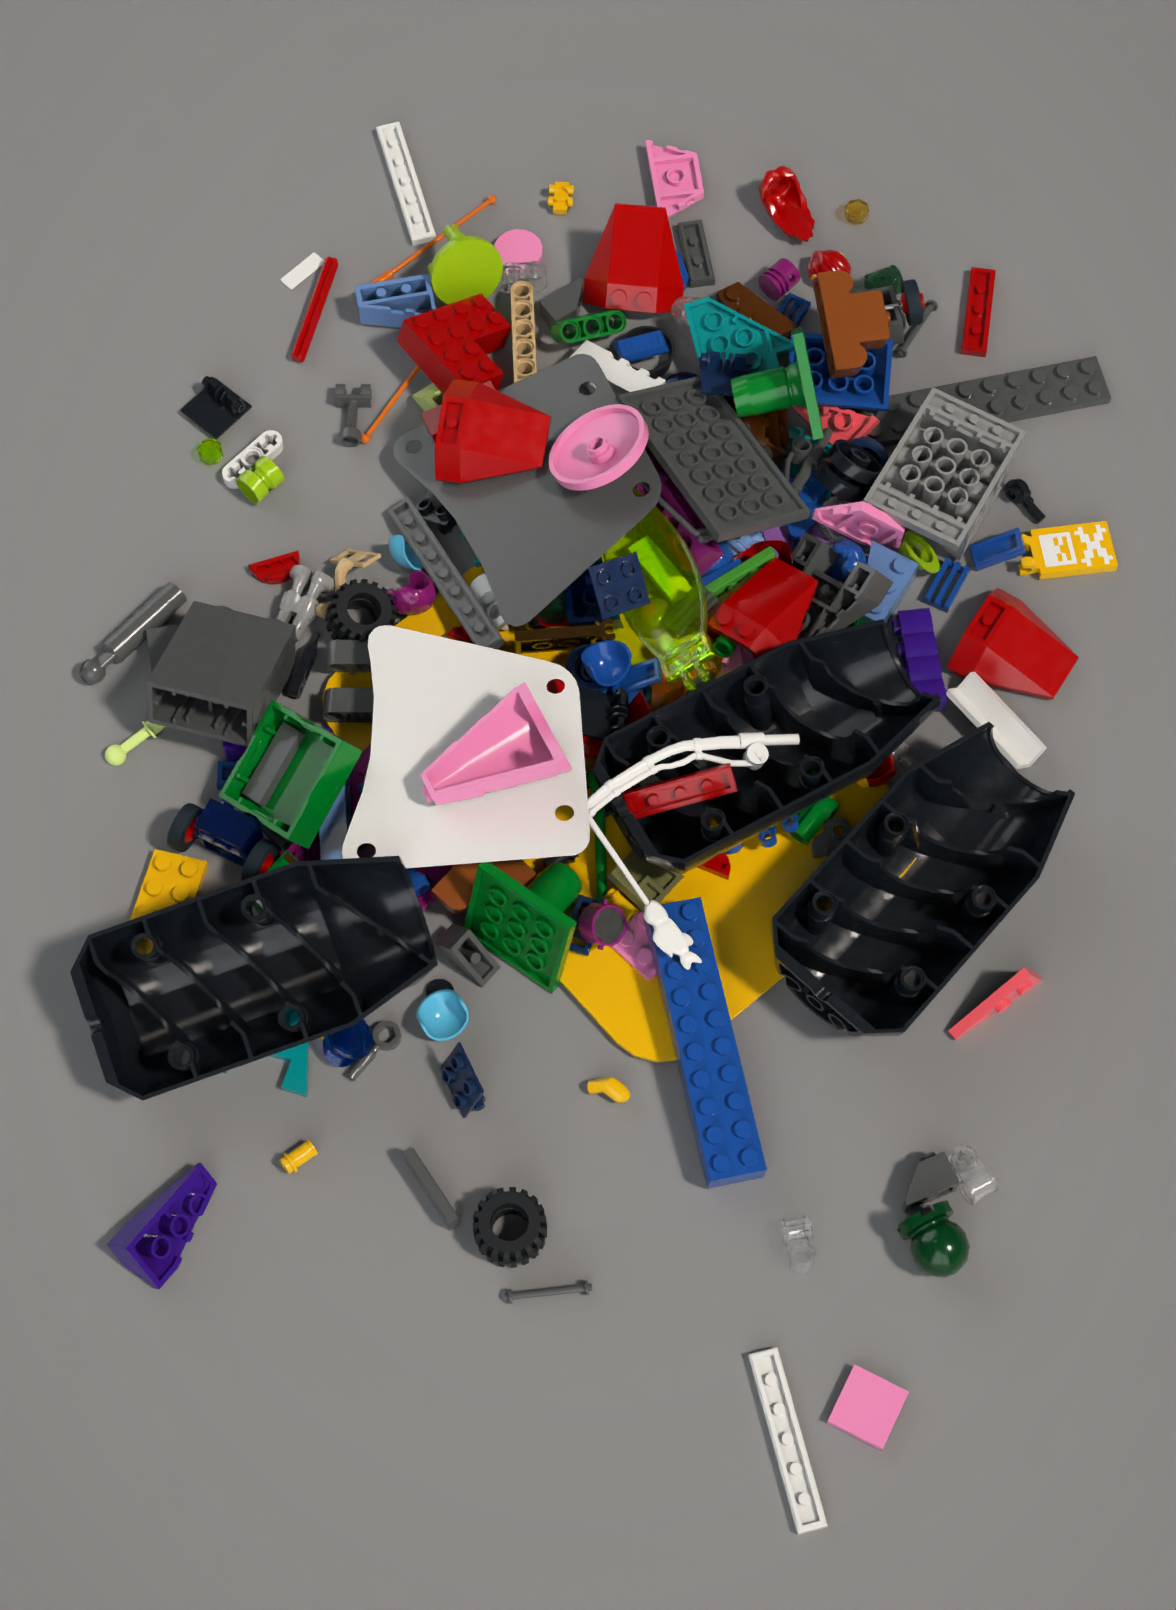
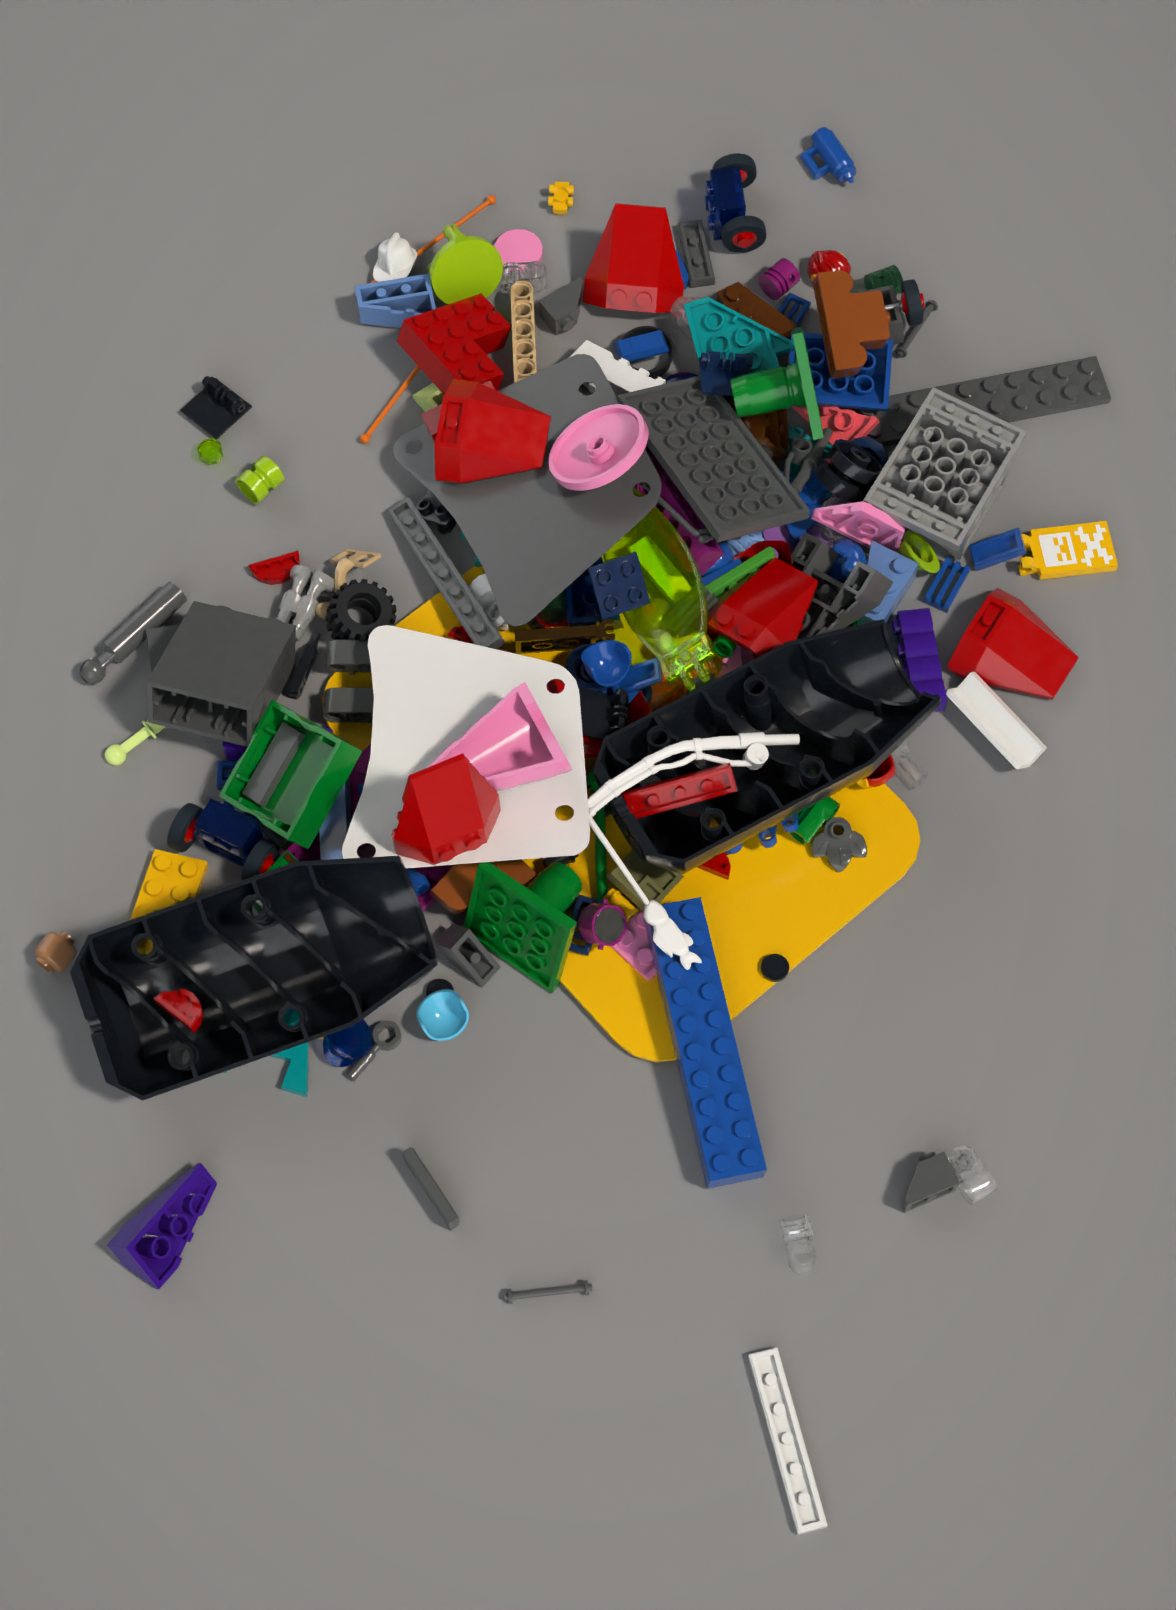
(55, 951): none -> medium nougat head
(182, 1006): none -> red tile
(255, 448): white beam -> none
(298, 1157): yellow pin -> none
(302, 270): white sticker -> none
(314, 309): red axle -> none
(351, 435): dark grey bar -> none
(394, 259): none -> white piece
(403, 553): medium azure helmet -> none
(406, 183): white tile -> none
(416, 596): magenta hair -> none
(445, 812): none -> red wedge
(462, 1082): dark blue hinge -> none
(510, 1203): black tyre -> none
(599, 328): green beam -> none
(611, 1087): yellow arm -> none
(674, 177): bright pink wing -> none
(728, 206): none -> brick
(775, 967): none -> black piece
(786, 203): red hair -> none
(833, 155): none -> blue piece
(856, 211): clear yellow tile -> none
(867, 1407): bright pink piece -> none
(881, 946): black cylinder -> none
(937, 1243): dark green tile -> none
(978, 312): red tile -> none
(998, 1001): coral wing -> none
(1019, 493): black plate -> none

